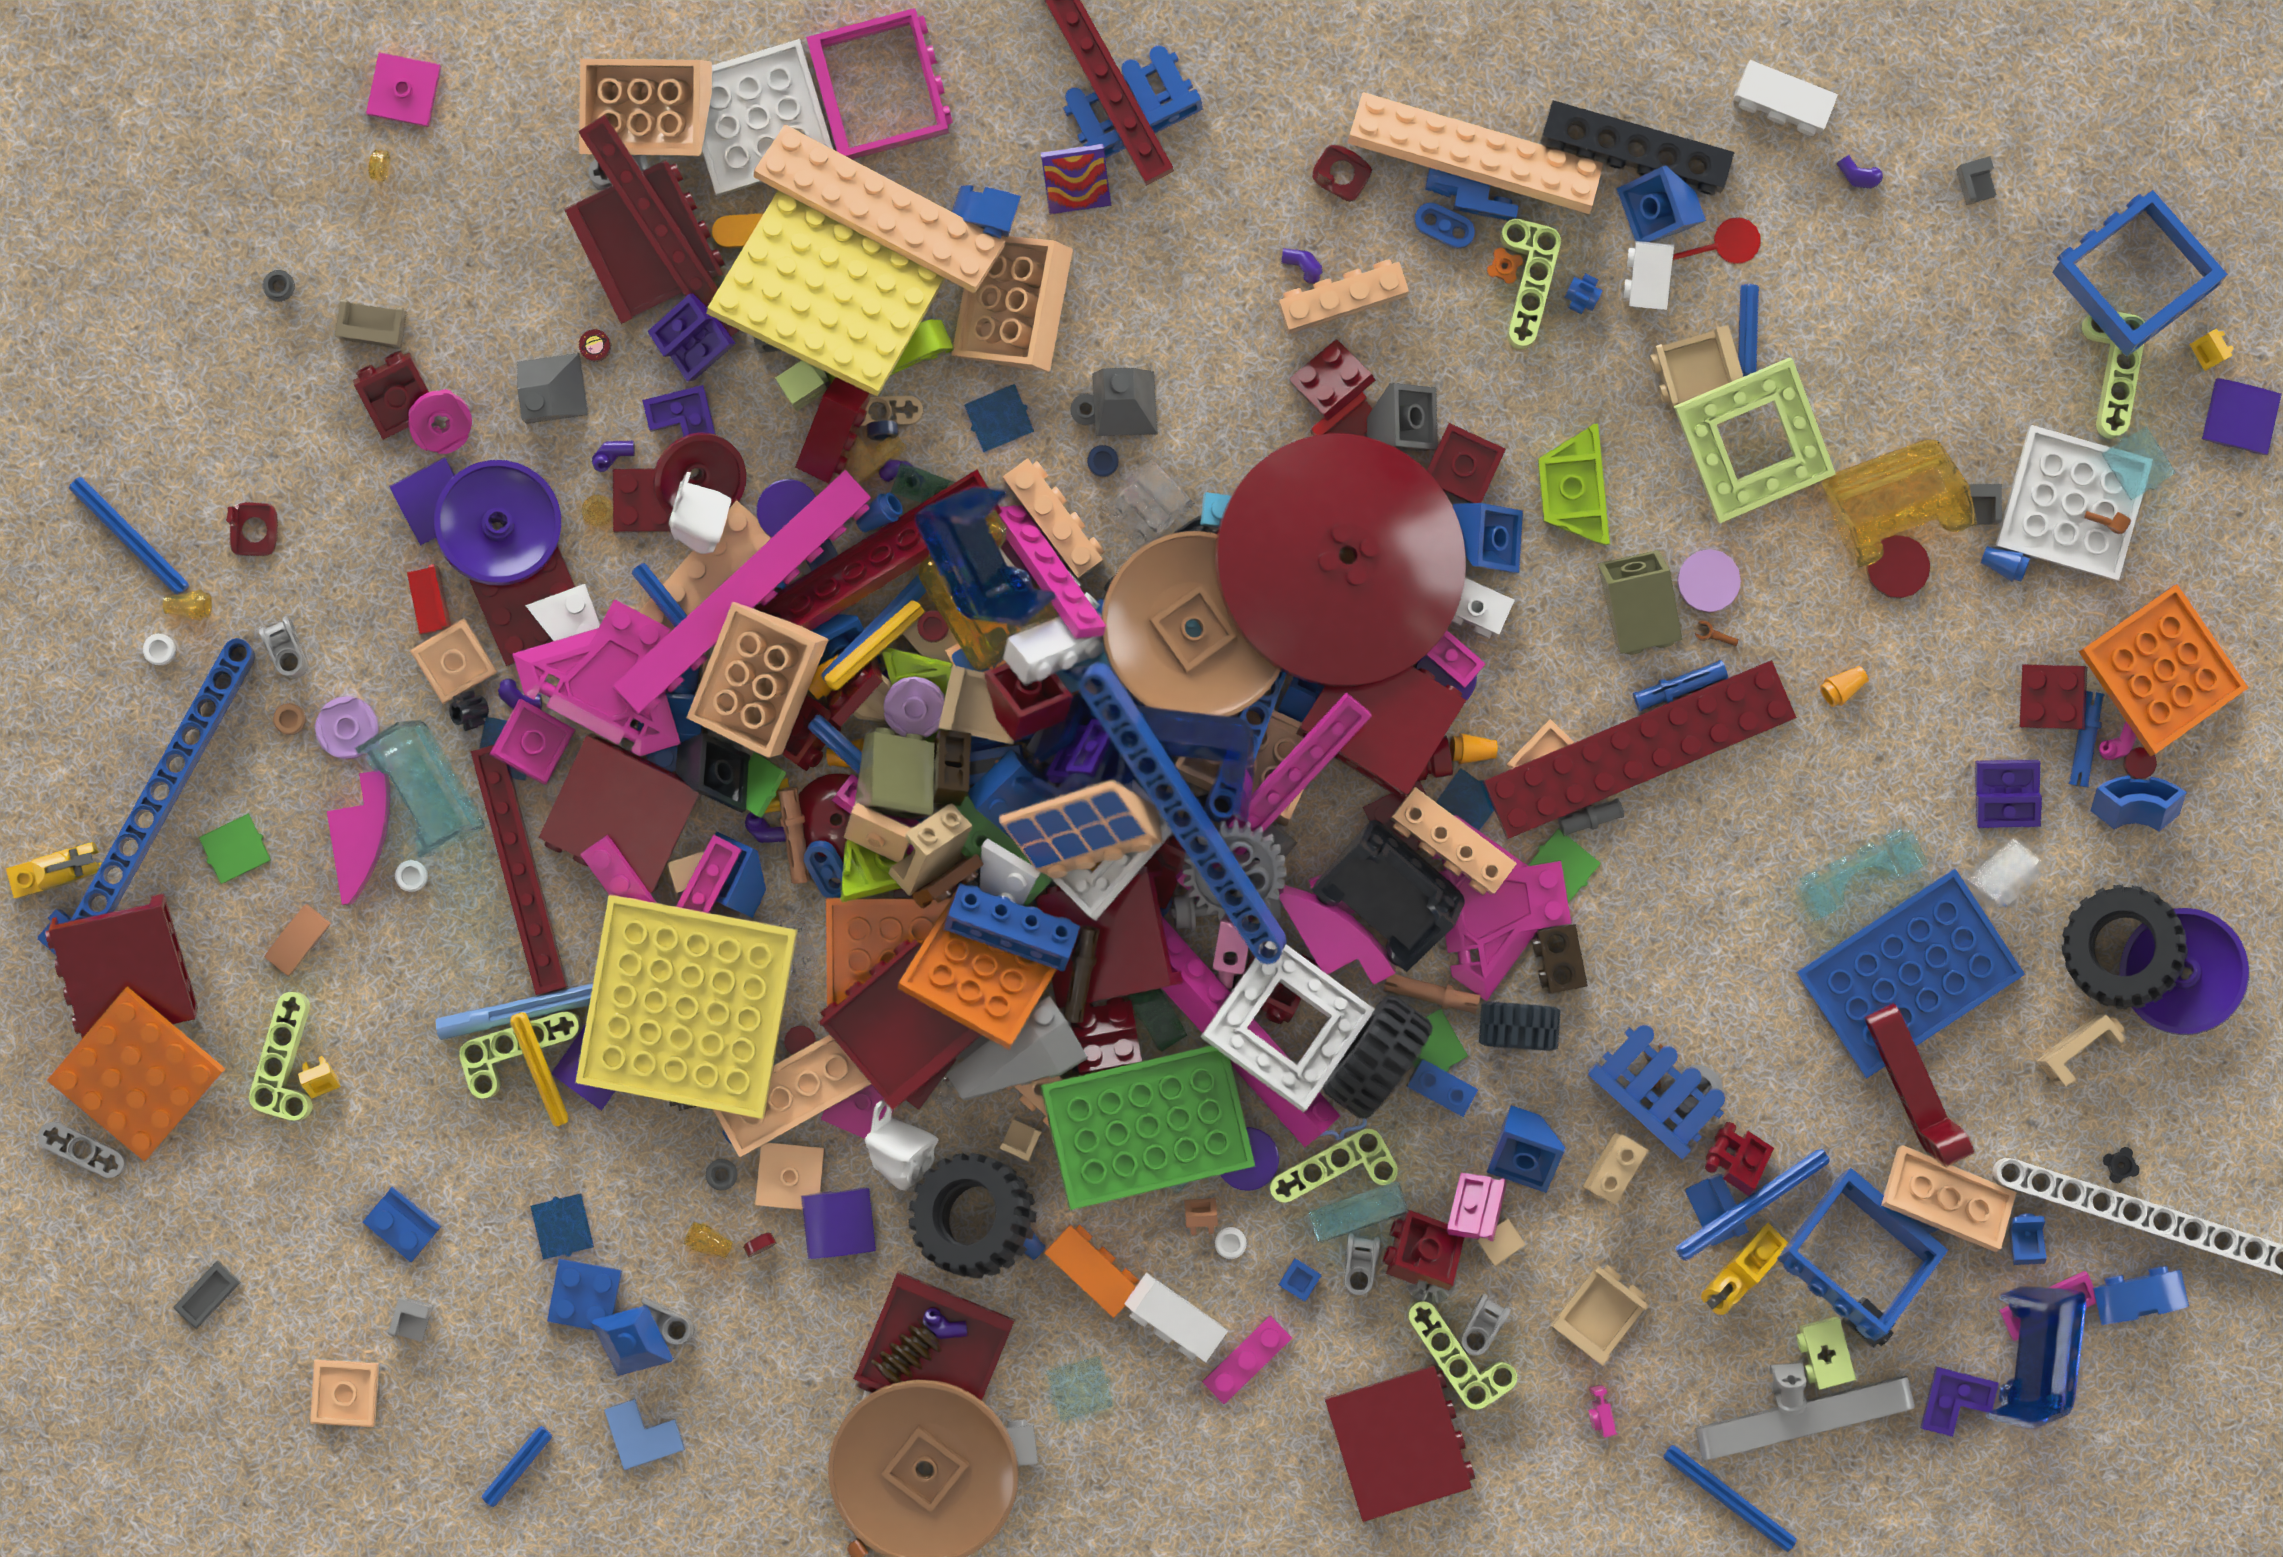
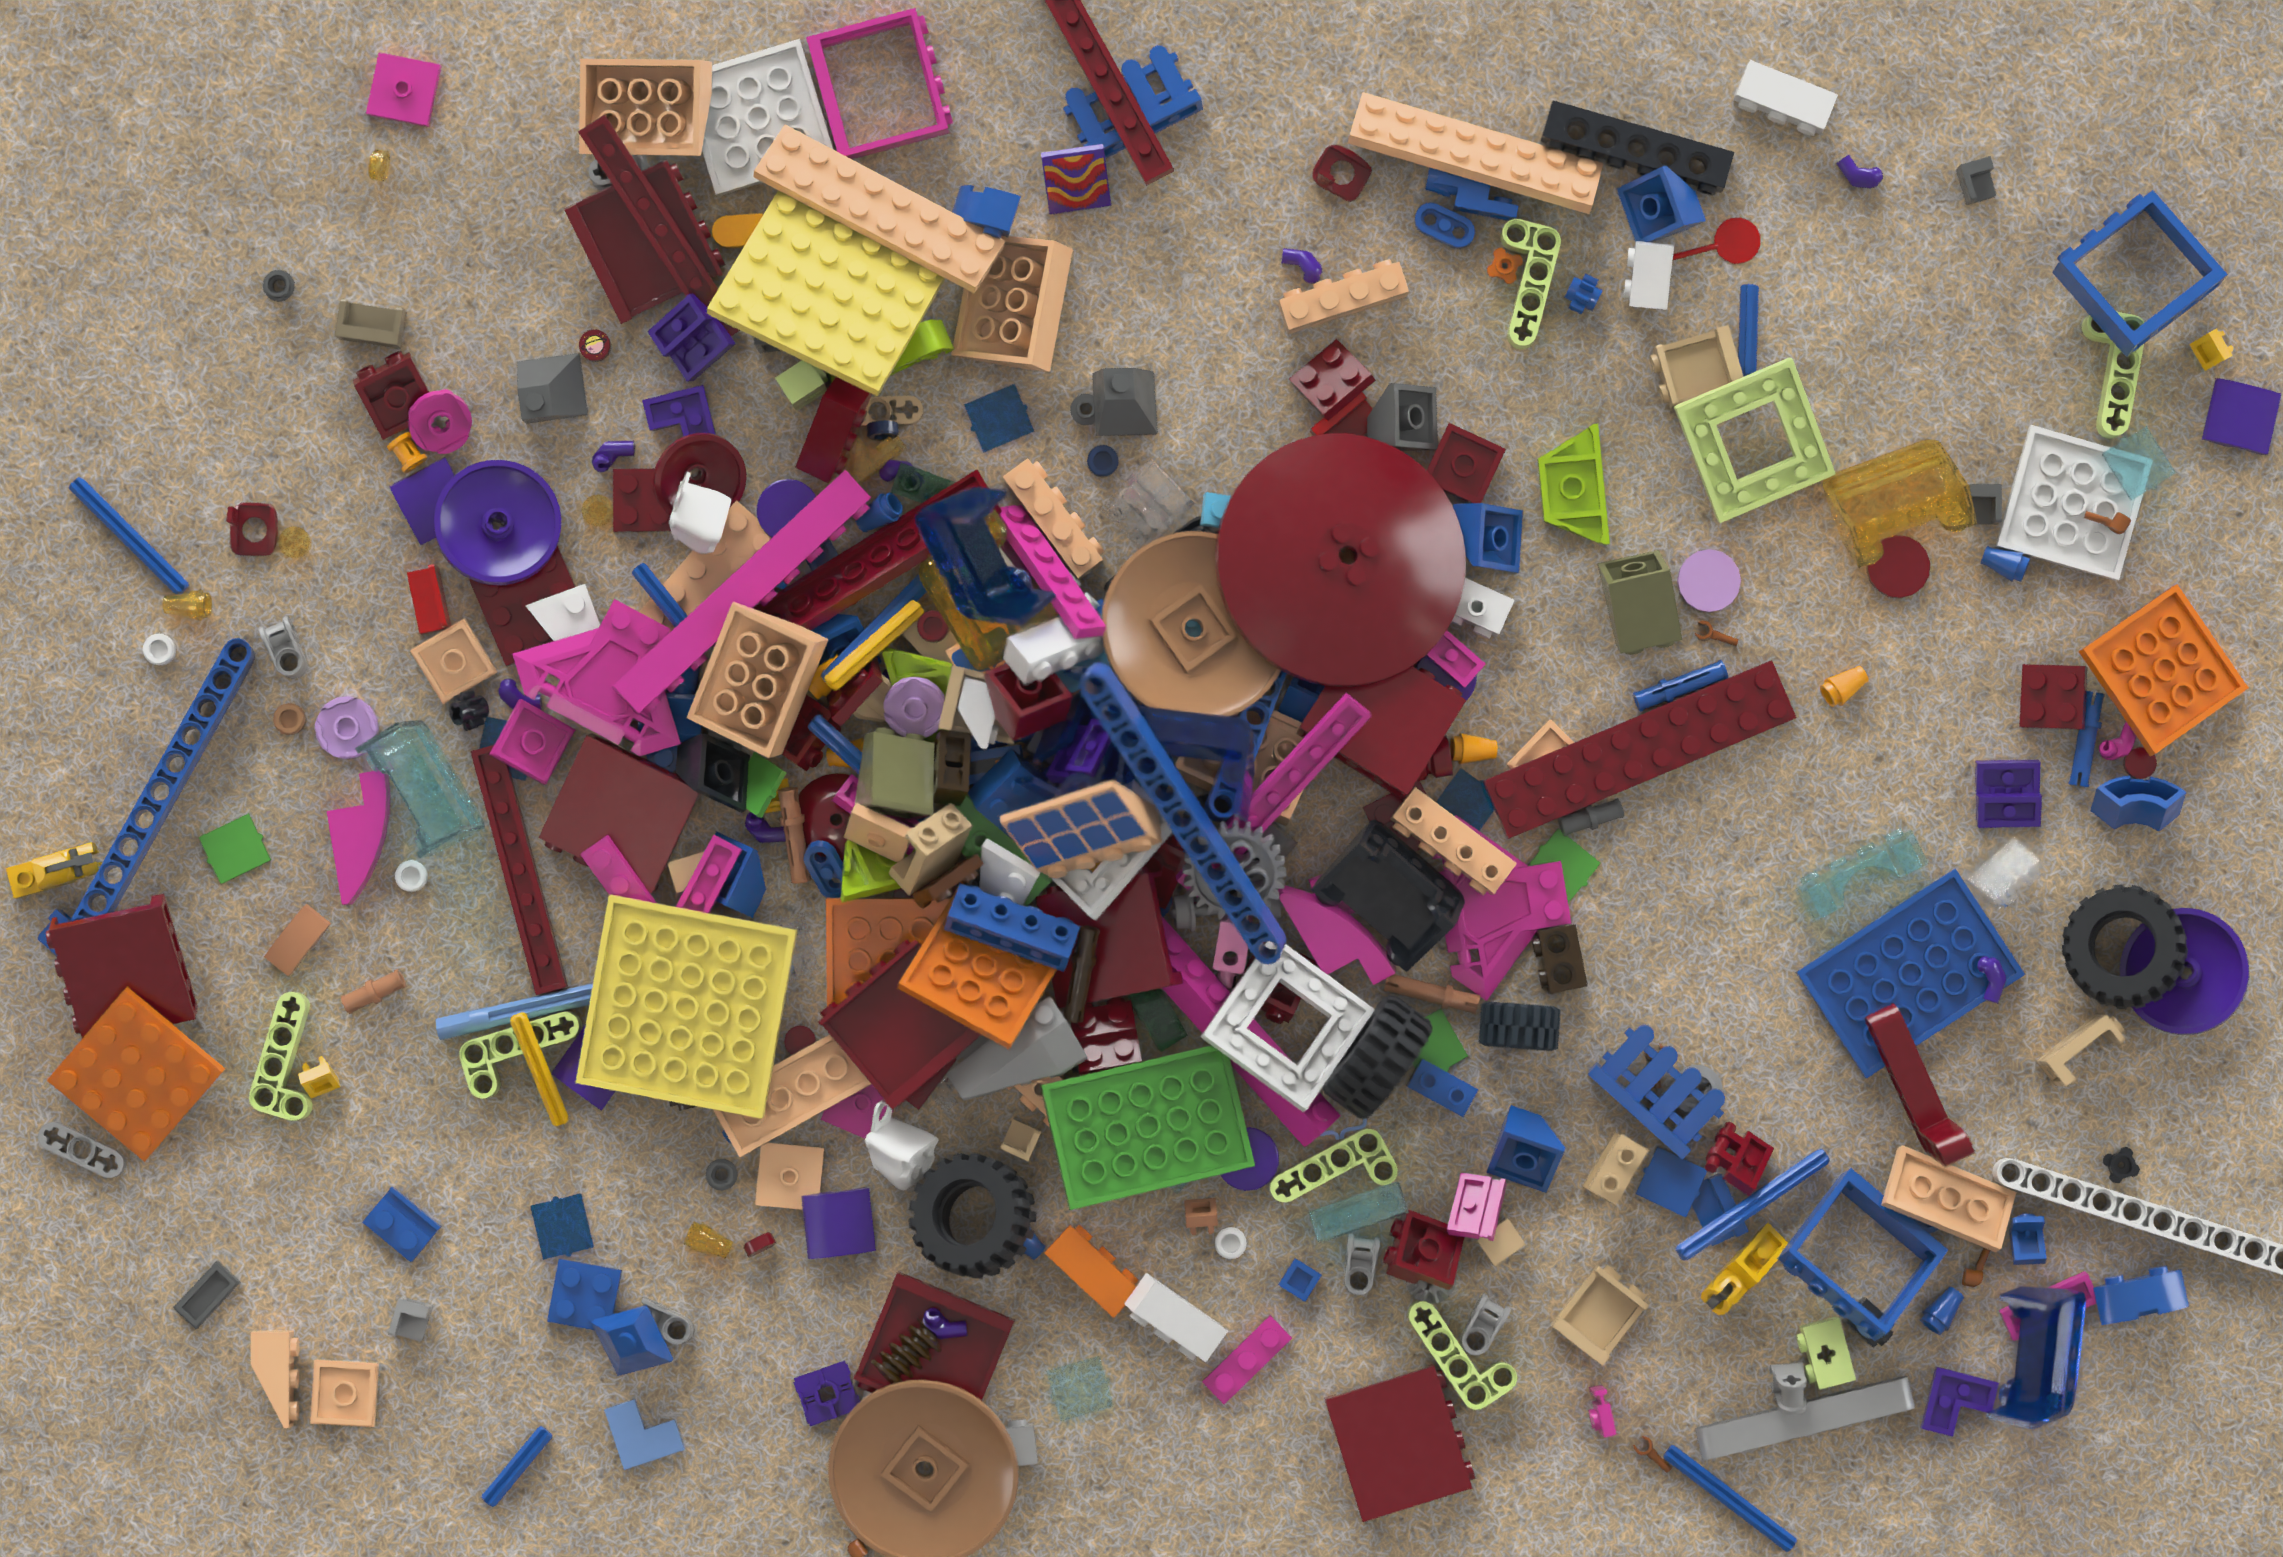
(274, 1366): none -> light nougat slope
(294, 542): none -> clear yellow tile
(373, 991): none -> nougat pin
(406, 452): none -> light orange bush
(812, 1382): none -> dark purple piece
(978, 712): none -> white slope
(1653, 1455): none -> dark orange hand
(1671, 1182): none -> blue piece
(1941, 1312): none -> blue cone
(1974, 1277): none -> dark orange hand
(1995, 976): none -> dark purple arm

